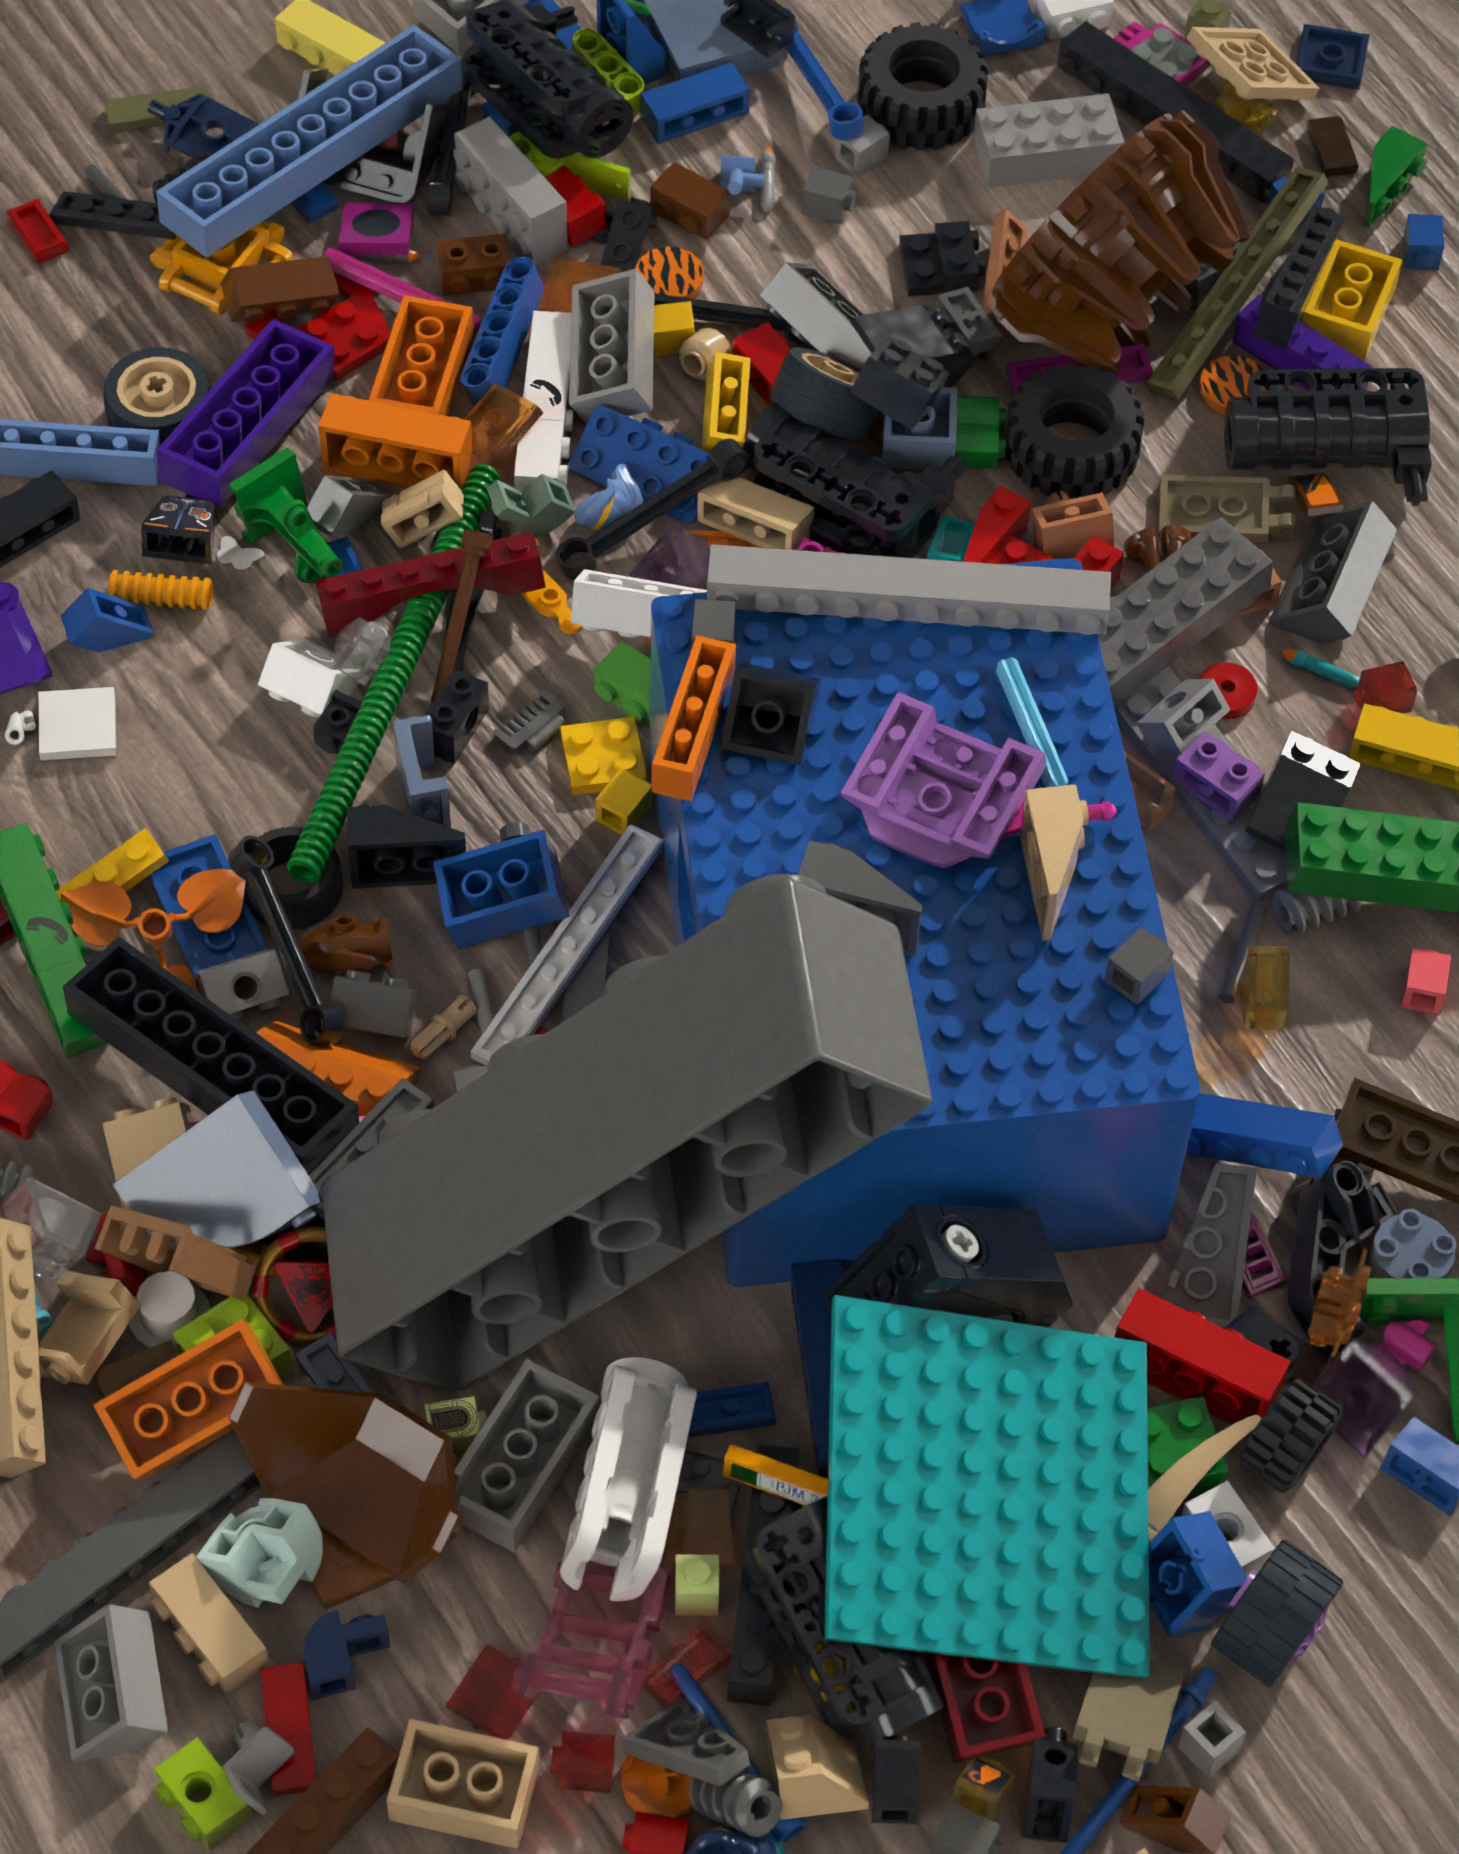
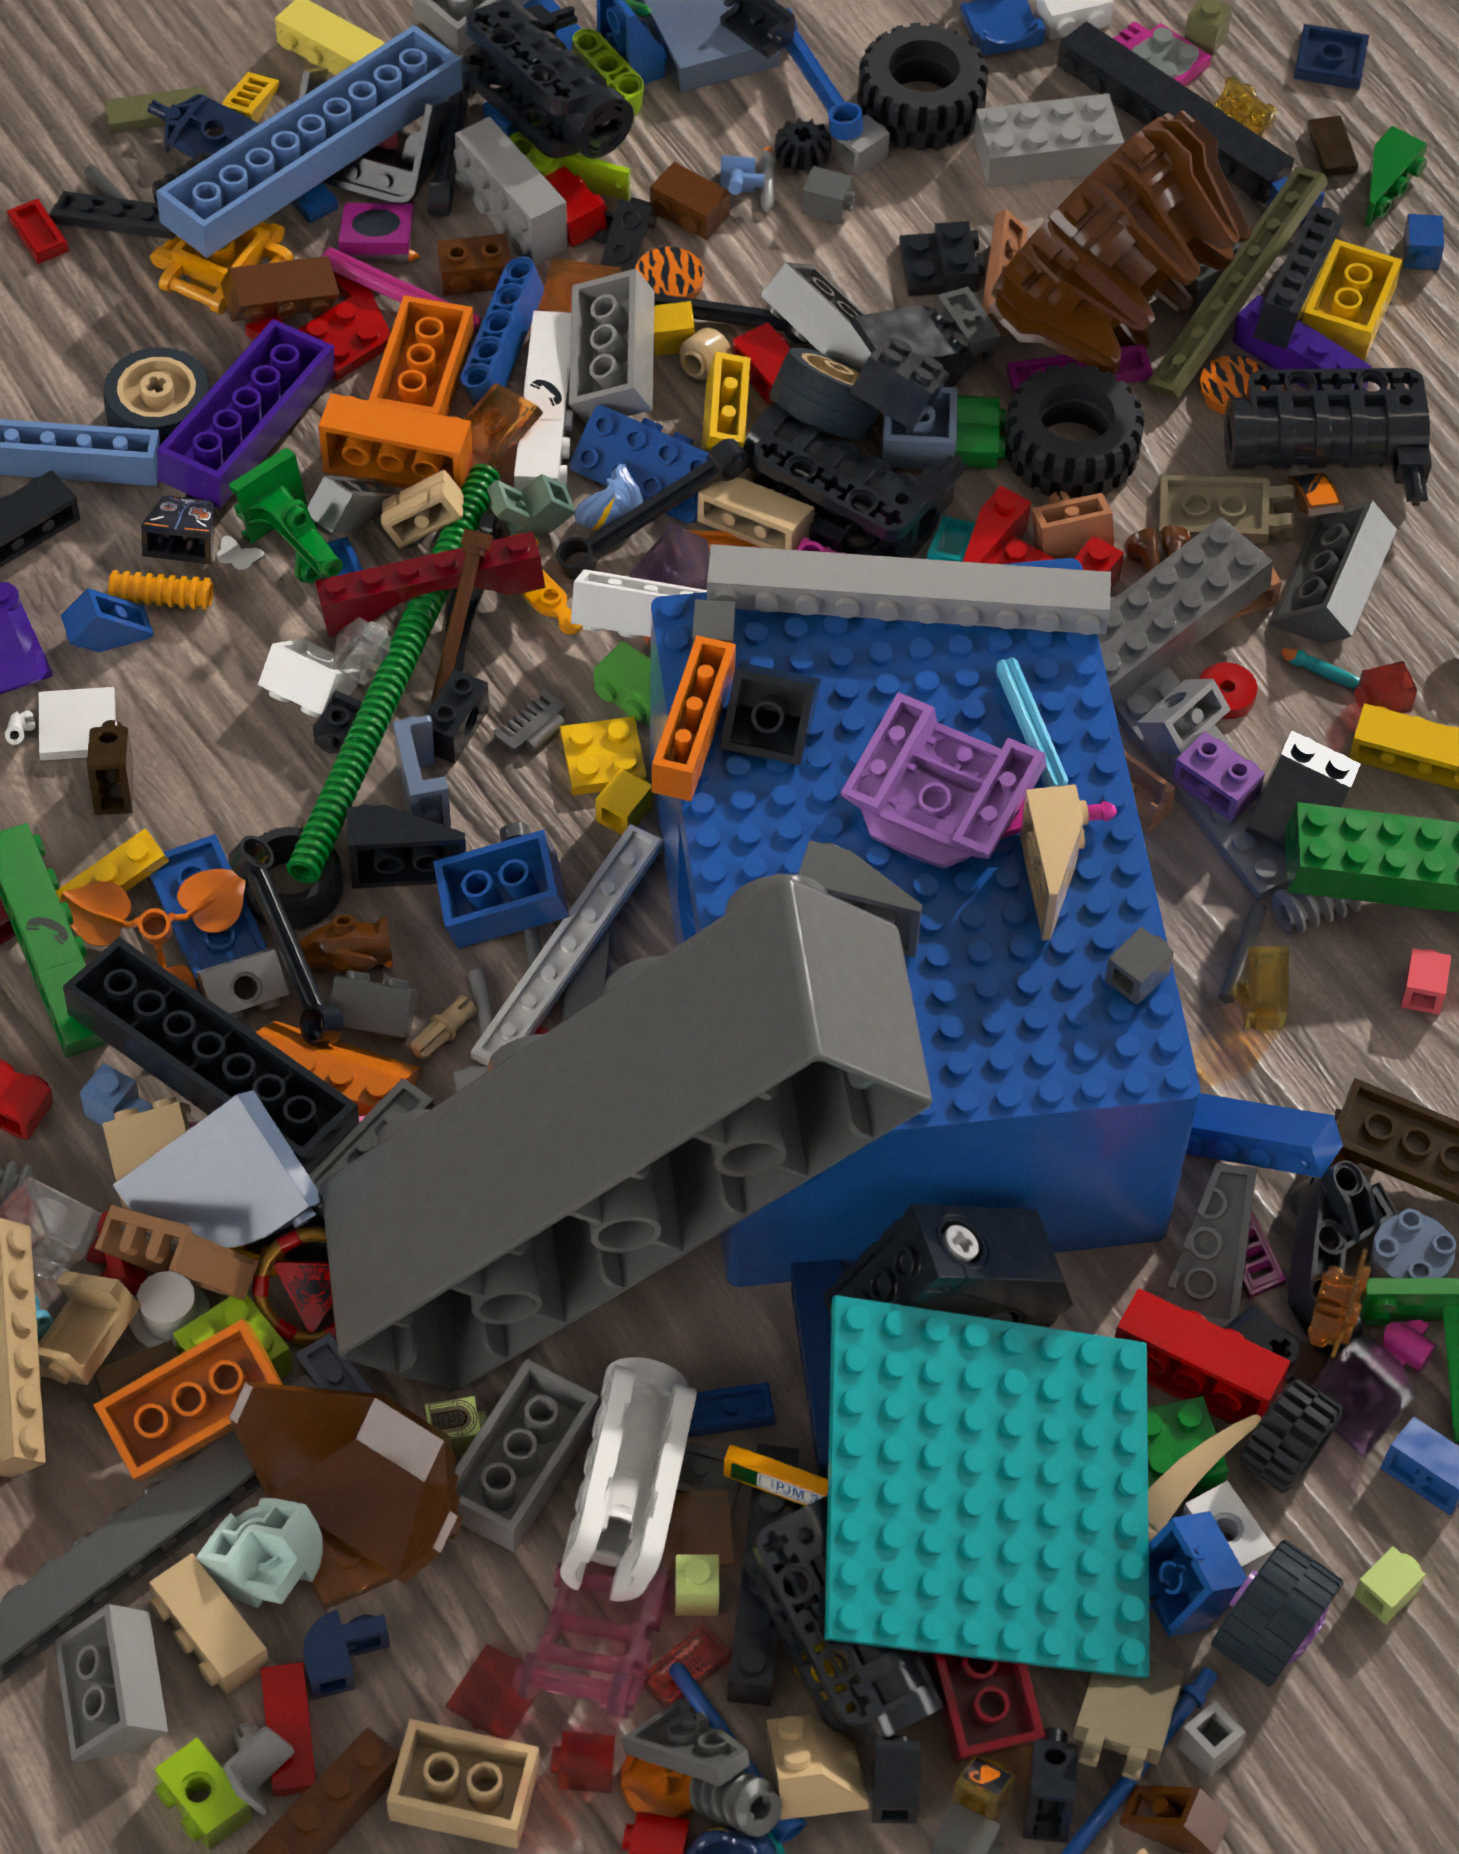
(107, 750): none -> dark brown torso
(109, 1093): none -> medium blue brick
(259, 102): none -> yellow slope
(694, 103): blue brick -> none
(803, 145): none -> black gear
(1252, 63): tan plate -> none
(1389, 1584): none -> yellowish green brick

